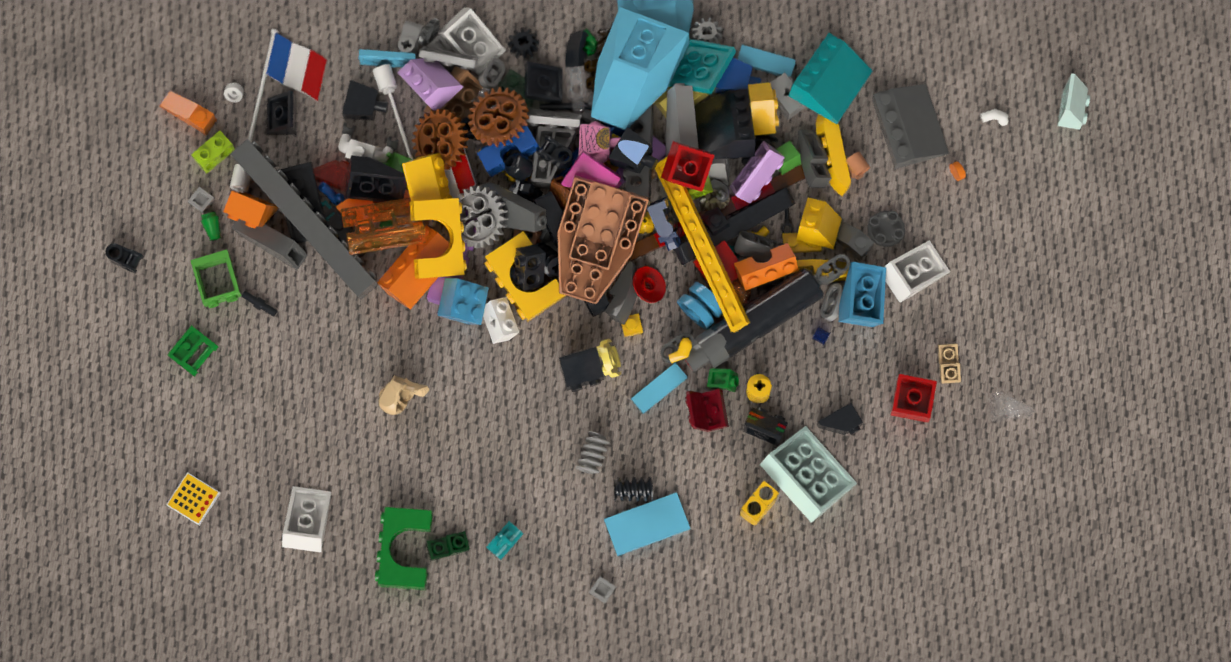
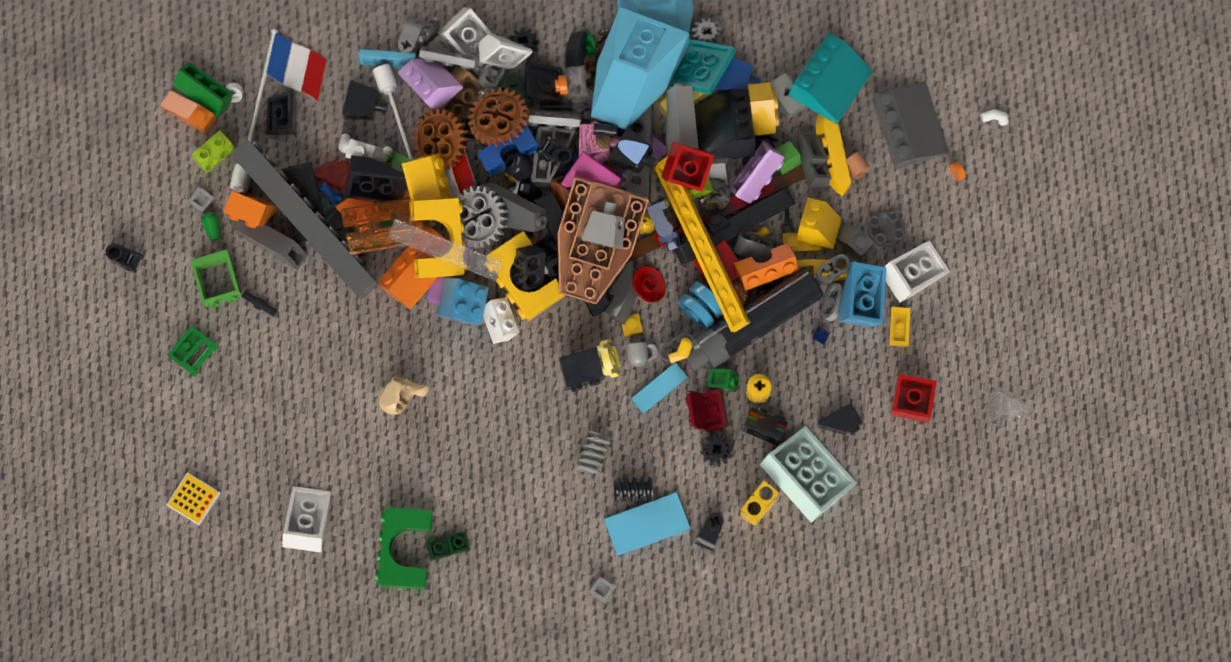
(203, 89): none -> green brick
(445, 250): none -> clear tile
(502, 52): none -> white slope
(504, 540): teal hips -> none
(561, 85): none -> orange plate
(605, 129): none -> black pin
(605, 227): none -> light grey torso
(638, 354): none -> light grey piece
(708, 534): none -> black piece
(724, 451): none -> black gear
(766, 61): medium azure tile -> none
(899, 326): none -> yellow plate
(949, 363): tan slope -> none
(1073, 104): light aqua slope -> none

